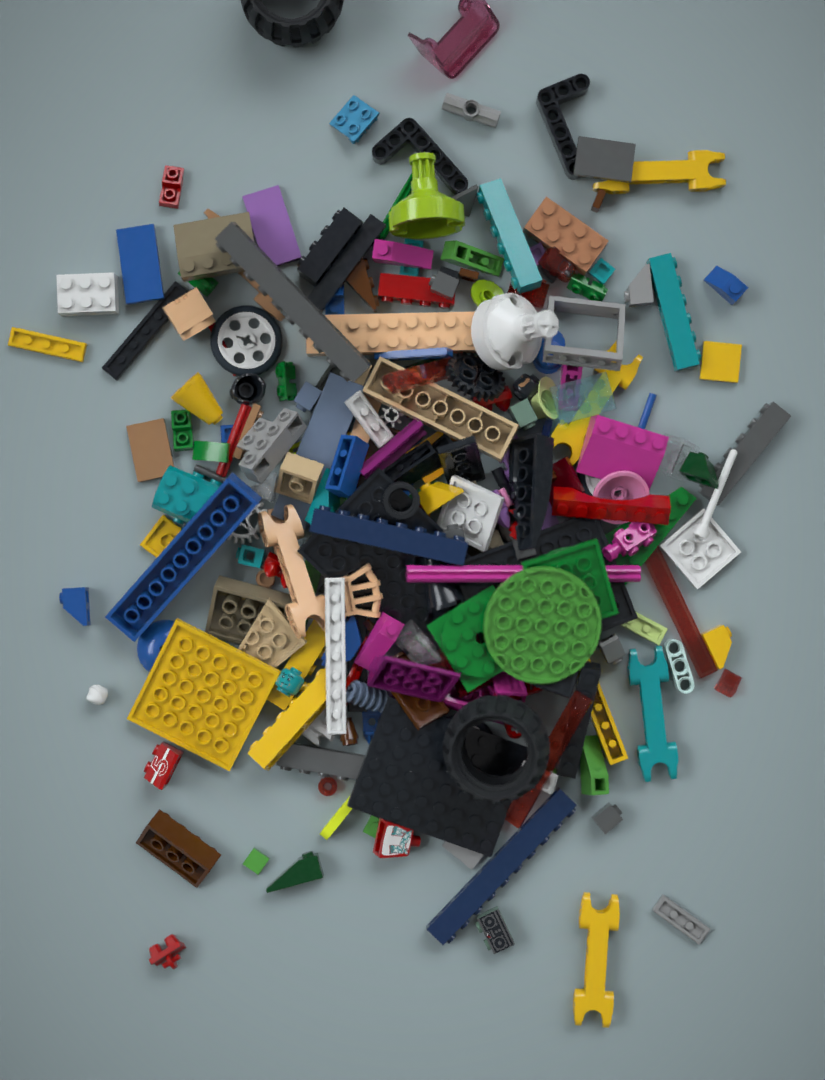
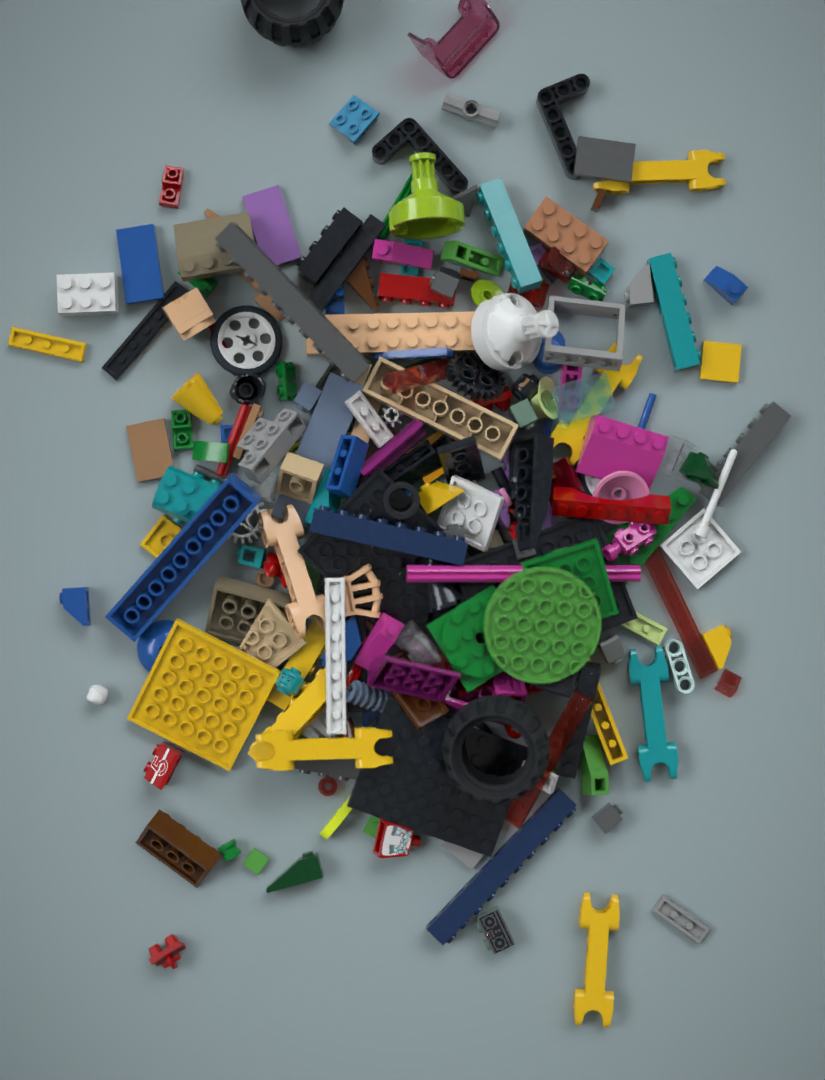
(229, 850): none -> green wheel
(290, 749): none -> yellow piece

